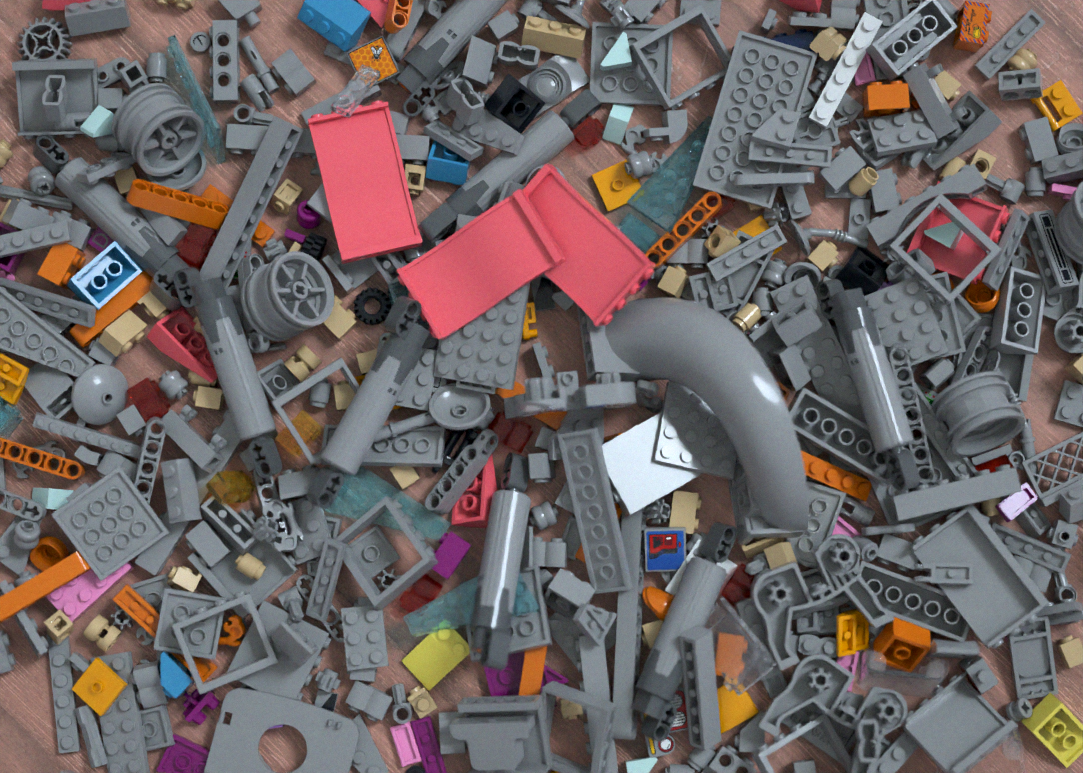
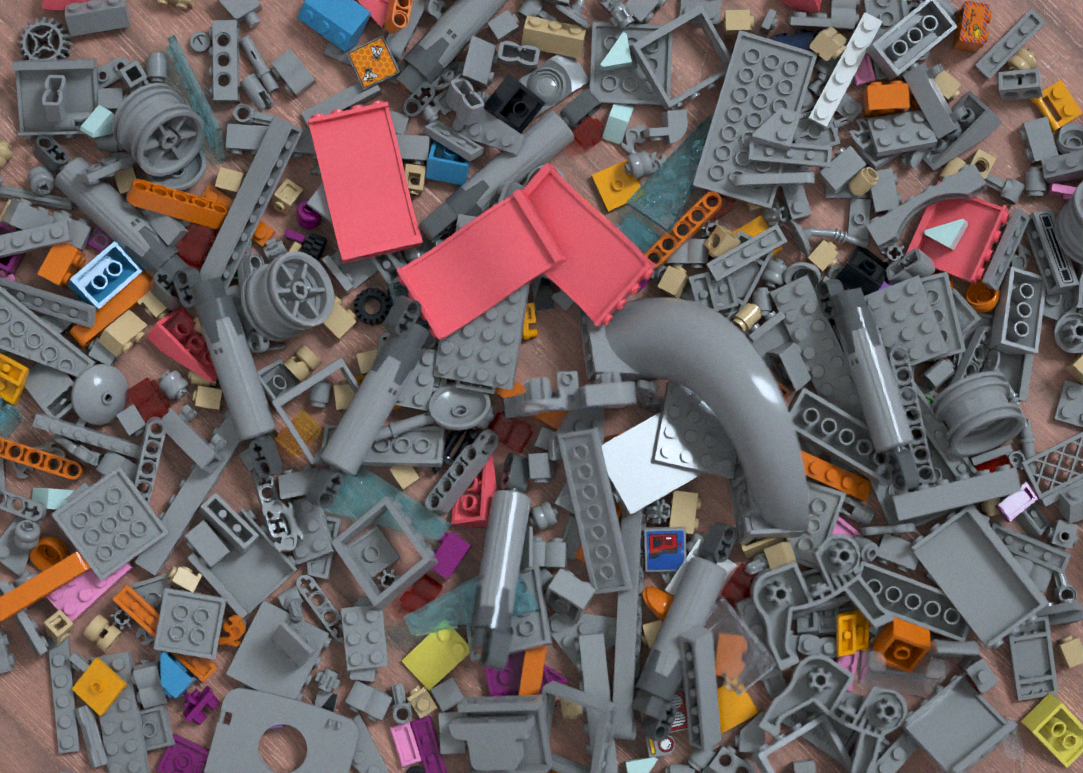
(74, 448): none -> light grey helmet
(181, 490): light grey brick -> none
(229, 180): none -> tan brick
(231, 487): clear yellow brick -> none
(237, 673): light grey window -> none
(250, 566): tan brick -> none
(265, 529): light grey gear -> none
(326, 579): light grey plate -> none
(355, 91): clear plate -> none
(447, 694): none -> light grey piece
(547, 371): light grey plate -> none
(594, 622): light grey wing -> none
(736, 20): none -> tan brick
(797, 323): light grey brick -> none
(867, 734): light grey brick -> none
(946, 573): light grey hinge -> none
(966, 226): light grey window -> none
(1019, 710): light grey wheel -> none

